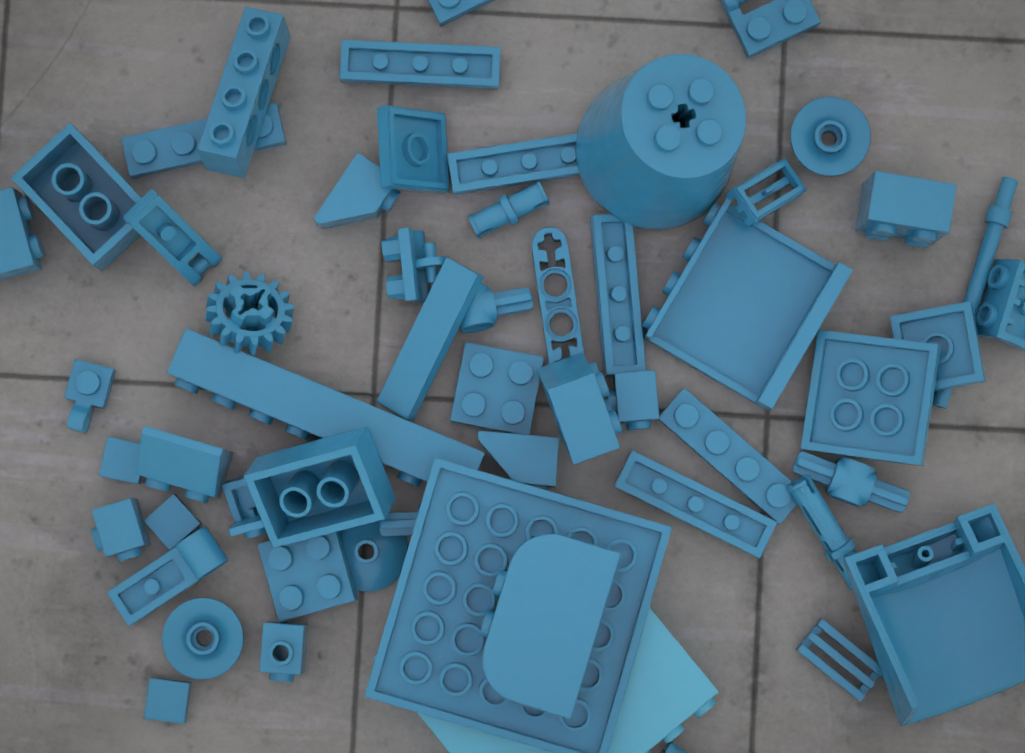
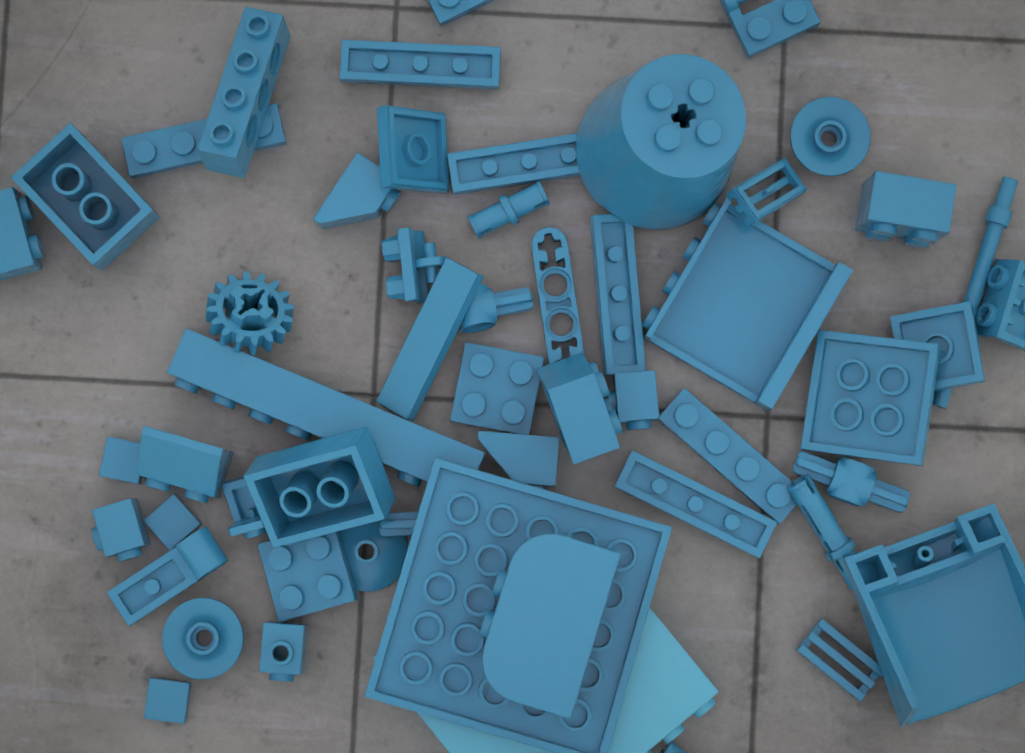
(89, 388): dark azure plate -> none
(171, 236): dark azure plate -> none

